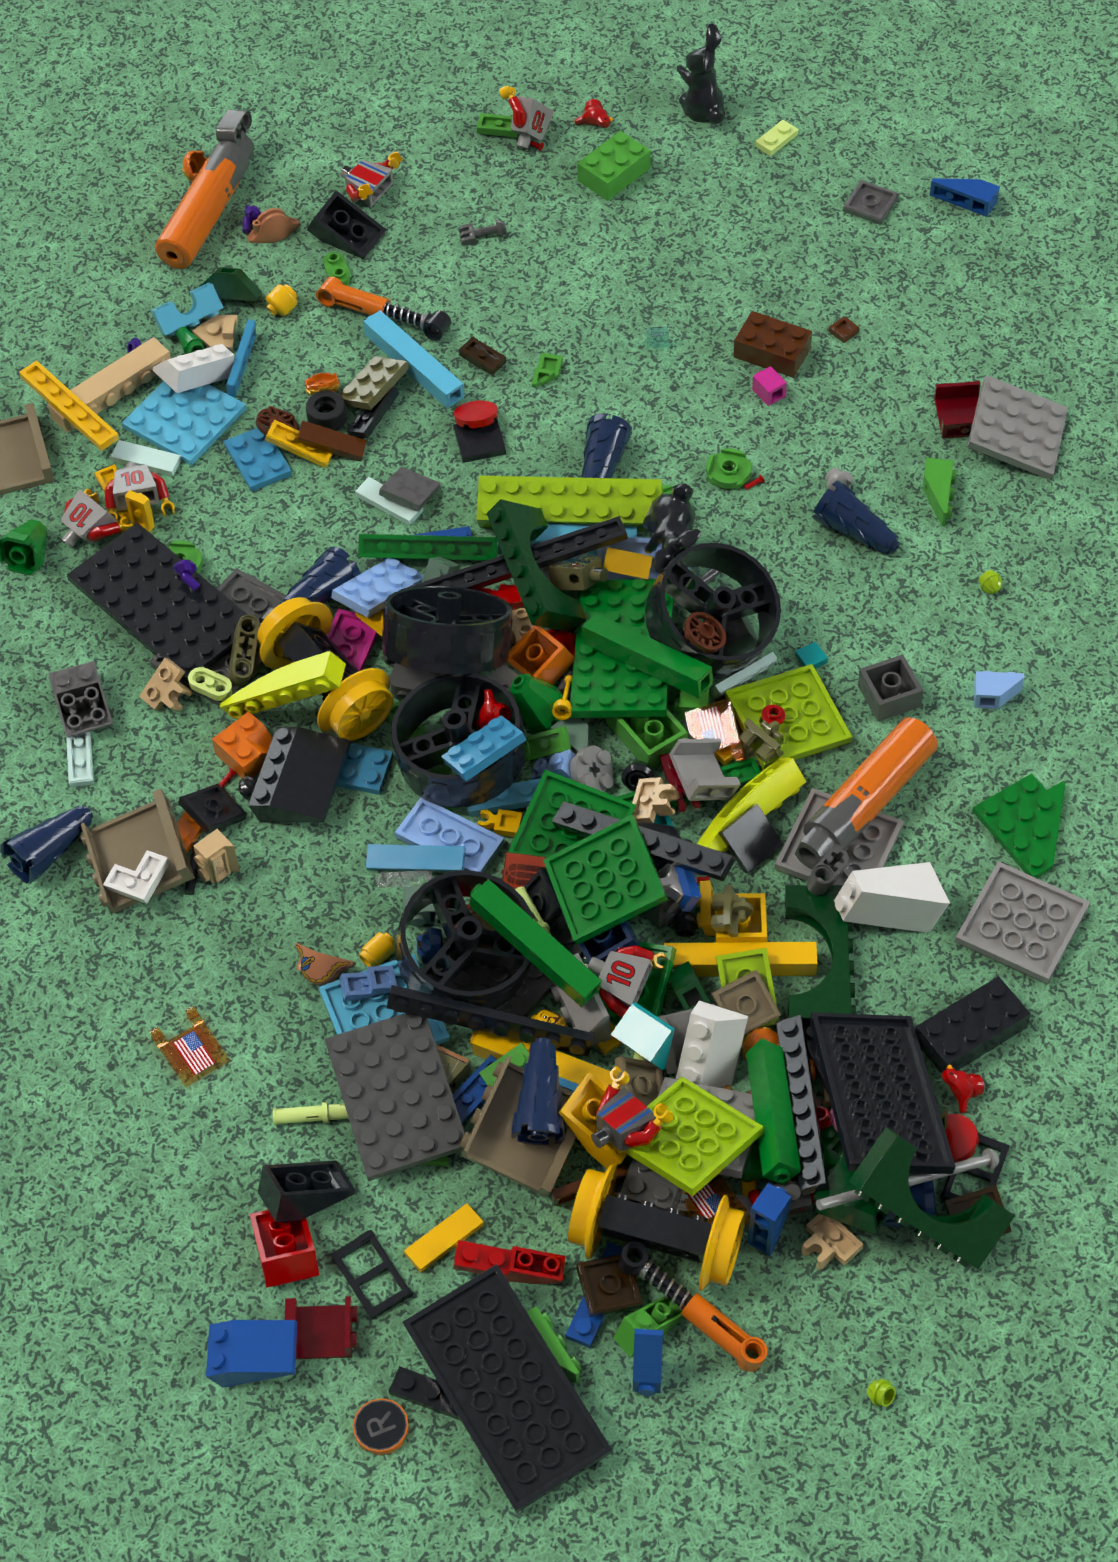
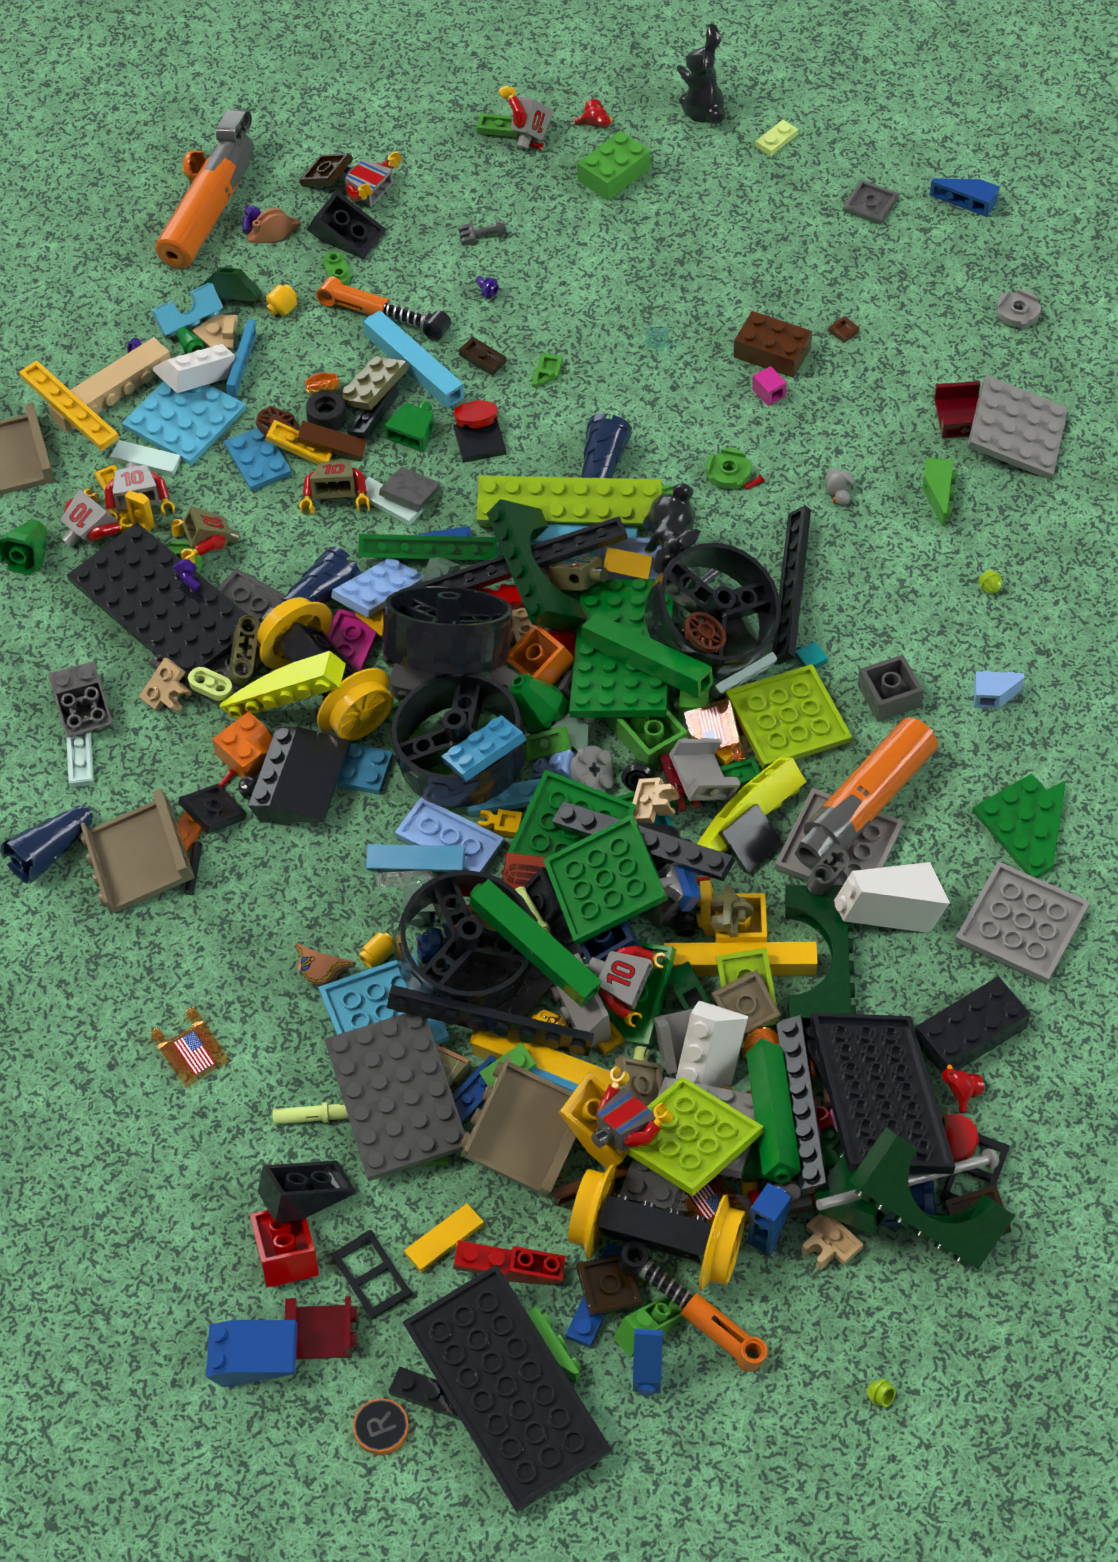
(141, 882): white plate -> none
(204, 532): none -> torso
(215, 857): tan window -> none
(326, 170): none -> dark brown tile
(334, 480): none -> torso
(367, 984): medium blue slope -> none
(411, 426): none -> green torso
(489, 286): none -> dark purple plate
(491, 709): red animal -> none
(540, 1098): dark blue cone -> none
(563, 704): yellow hinge -> none
(645, 1035): slope -> none
(769, 746): olive hips -> none
(773, 709): red plate -> none
(792, 583): none -> black plate
(850, 516): dark blue cone -> none
(1018, 318): none -> light grey plate

